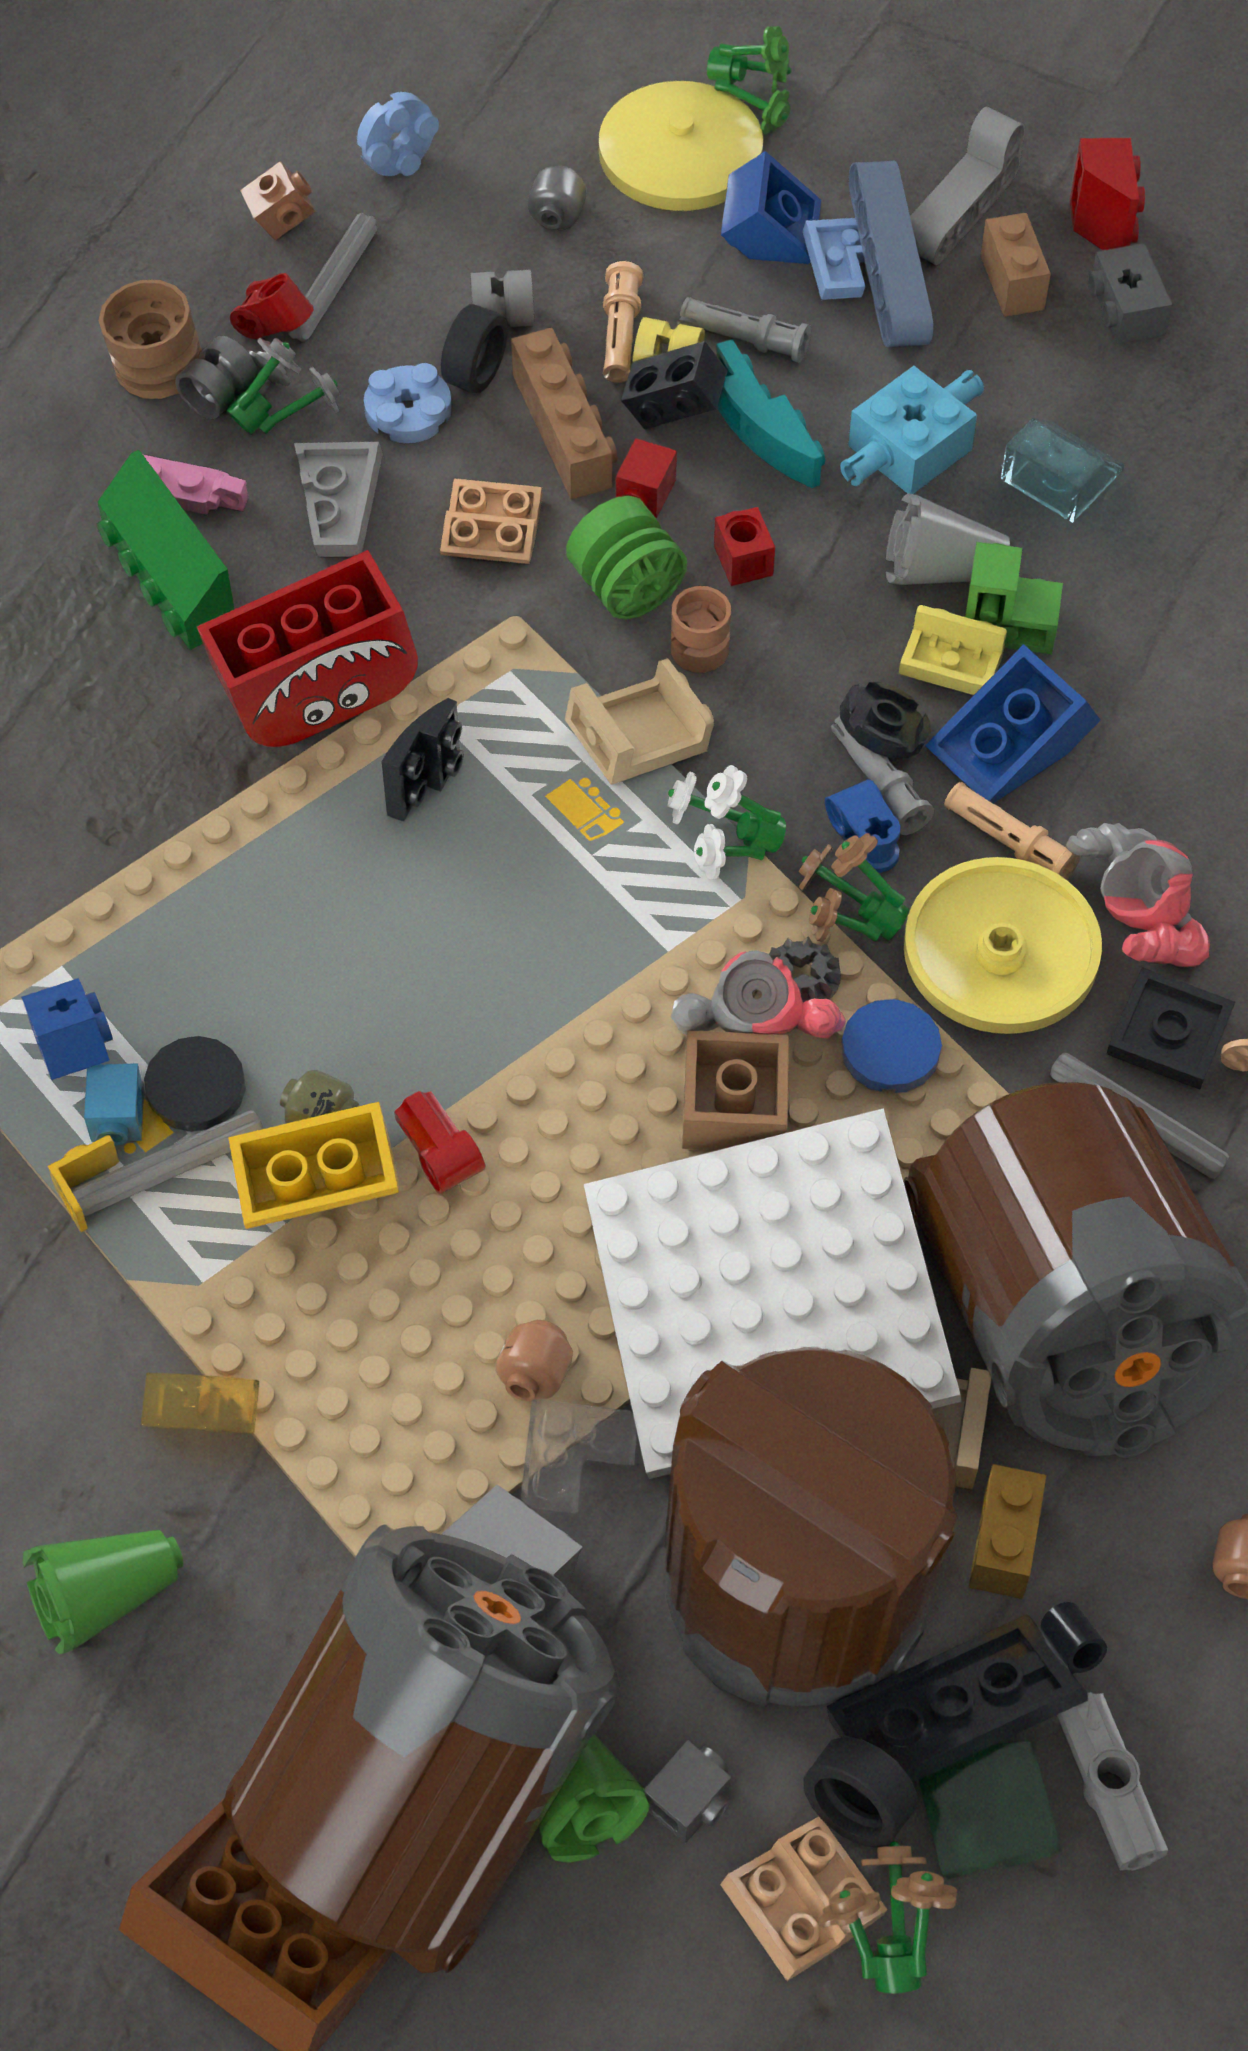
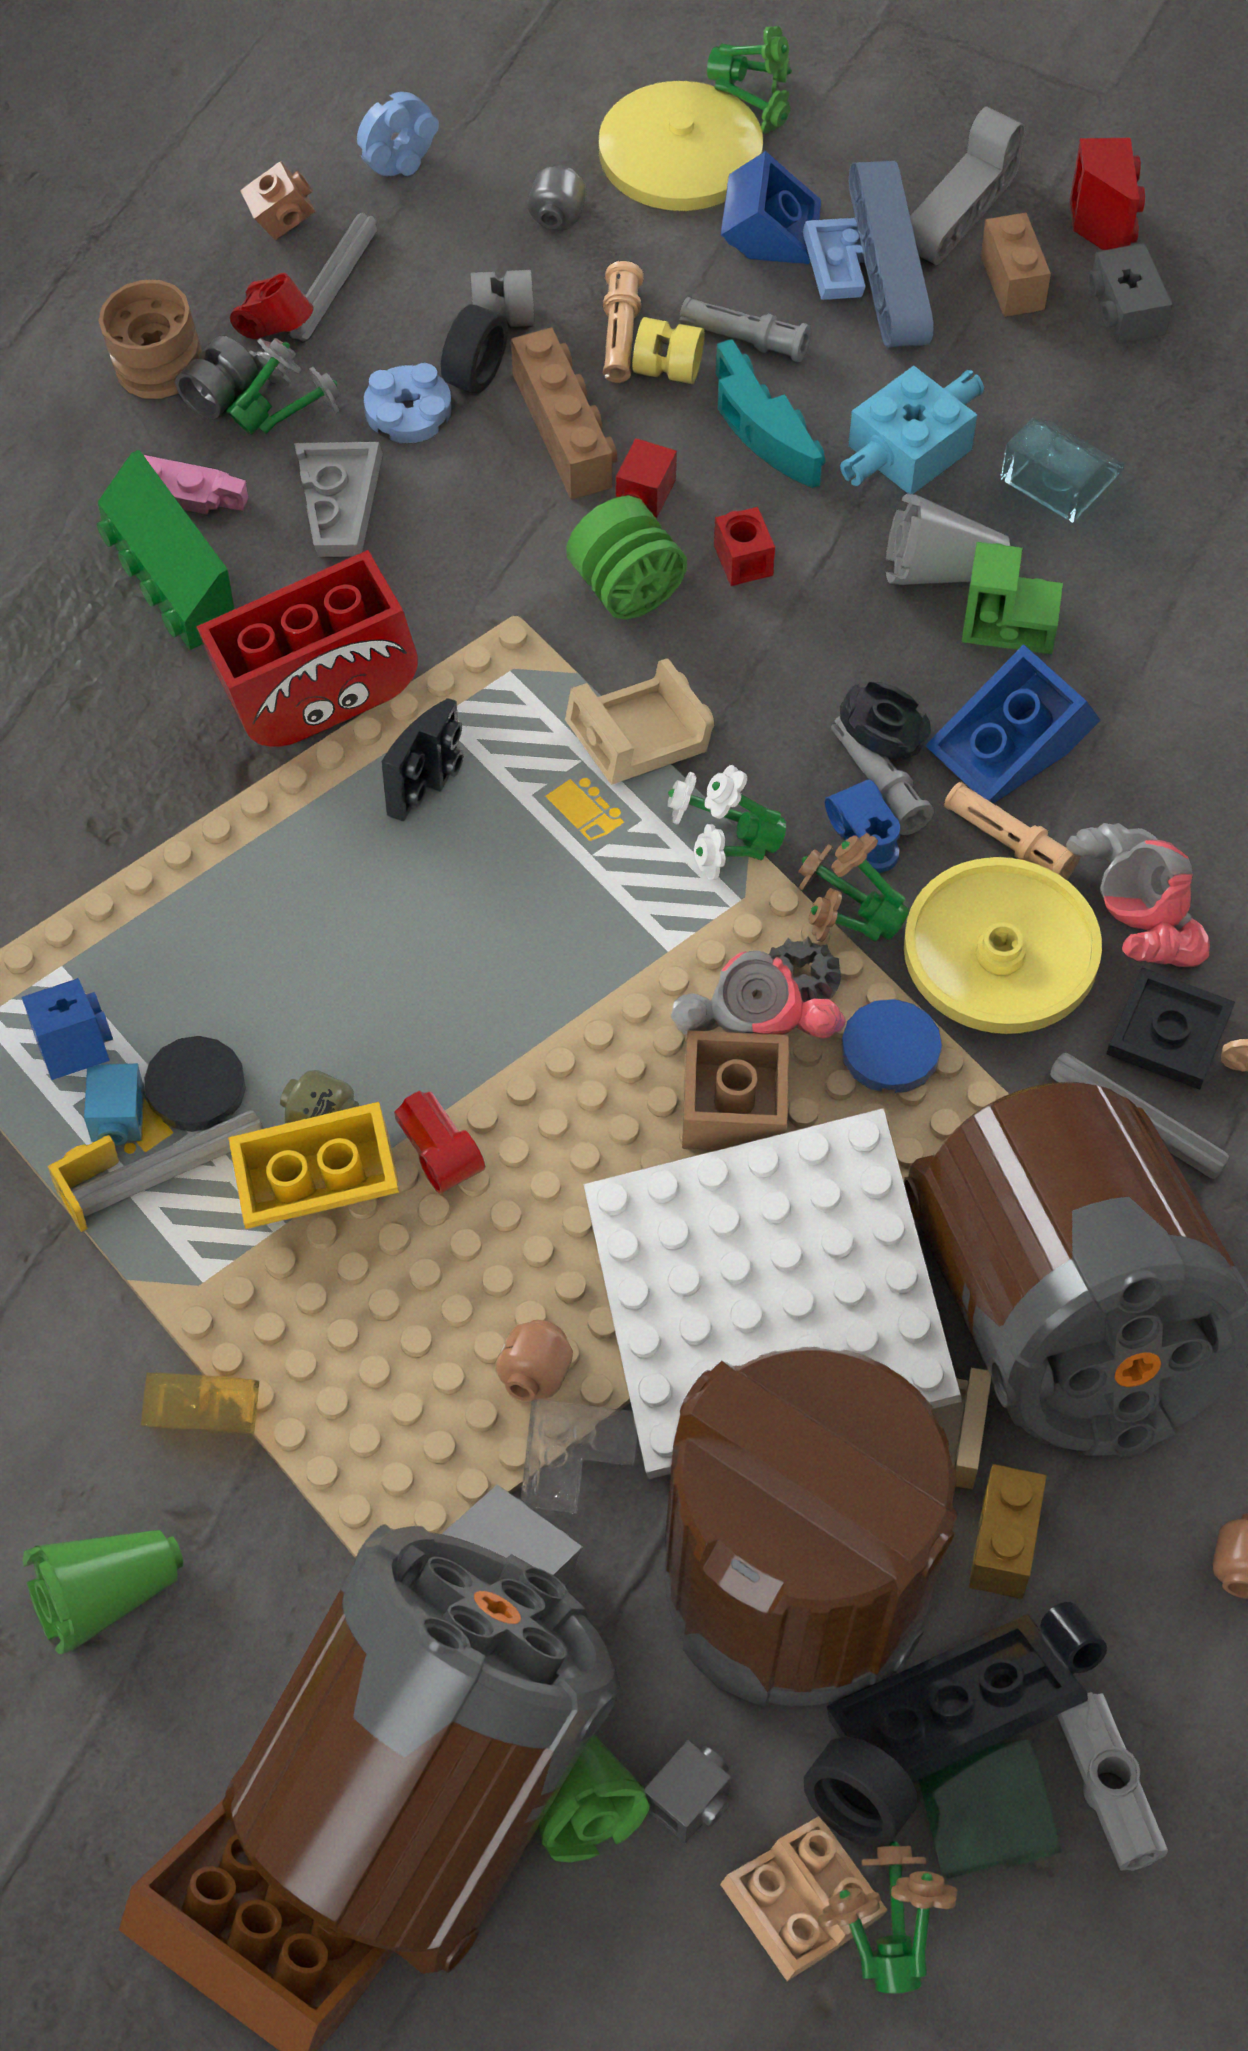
(491, 521): light nougat slope -> none
(674, 385): black brick -> none
(700, 629): nougat wheel -> none
(952, 650): light yellow bracket -> none

